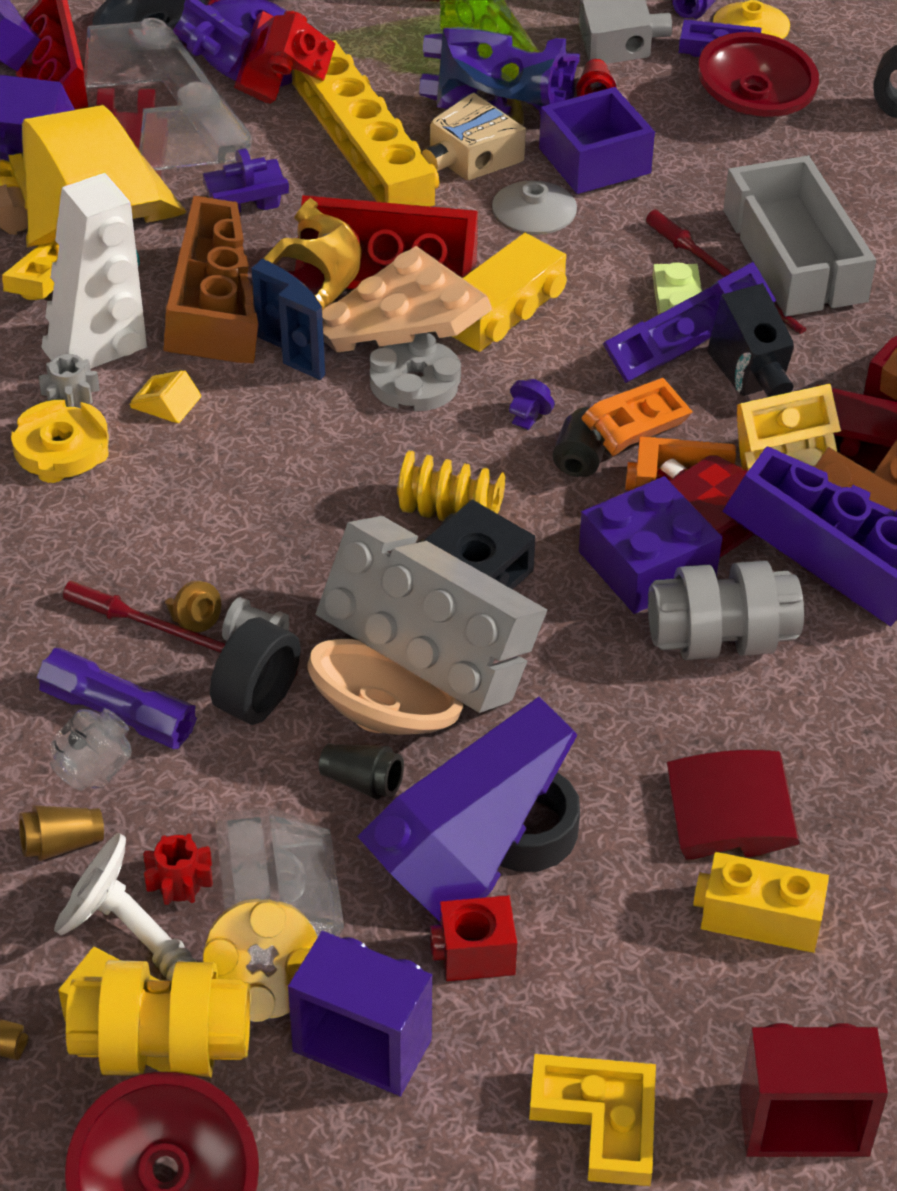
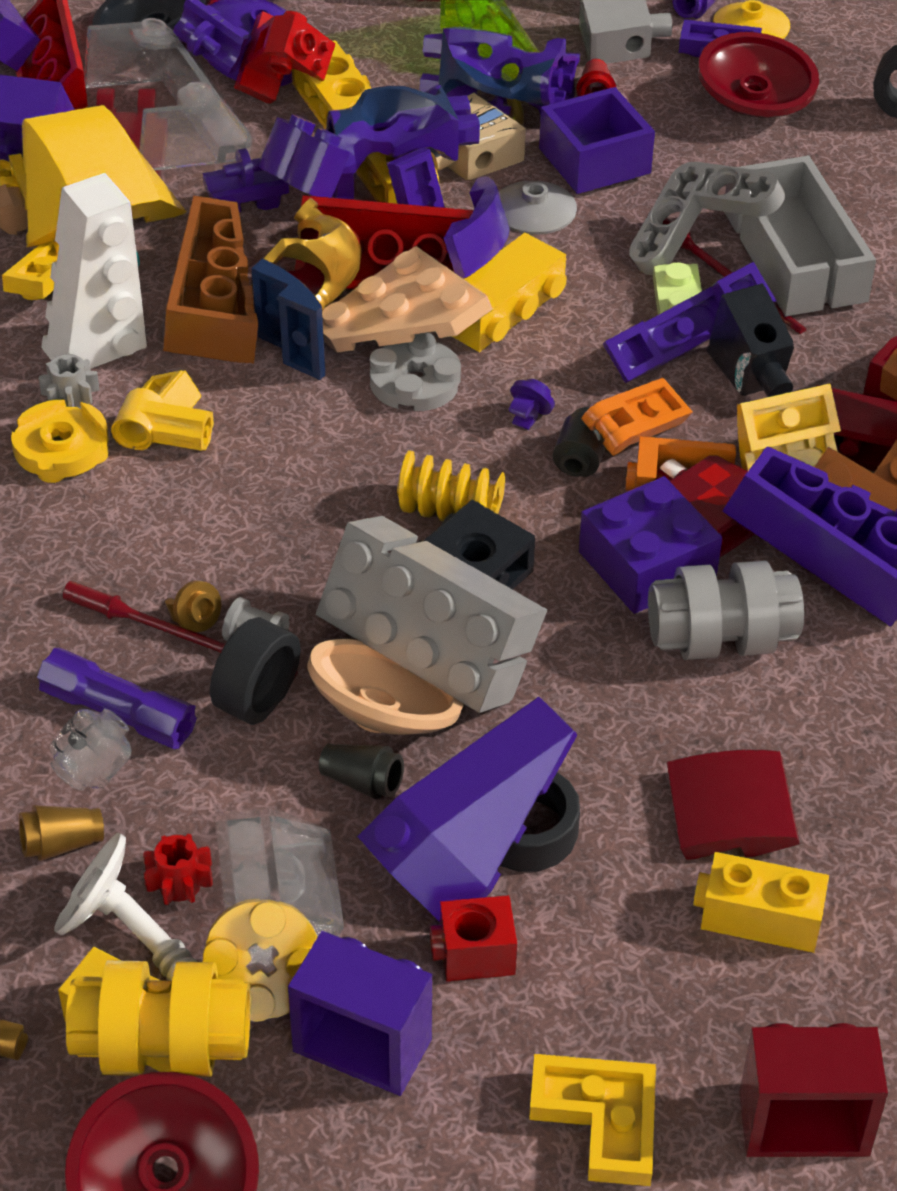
(148, 419): none -> yellow piece
(303, 157): none -> dark purple brick
(399, 122): none -> dark purple hips
(416, 179): none -> dark purple plate
(479, 238): none -> dark purple slope
(690, 190): none -> light grey beam

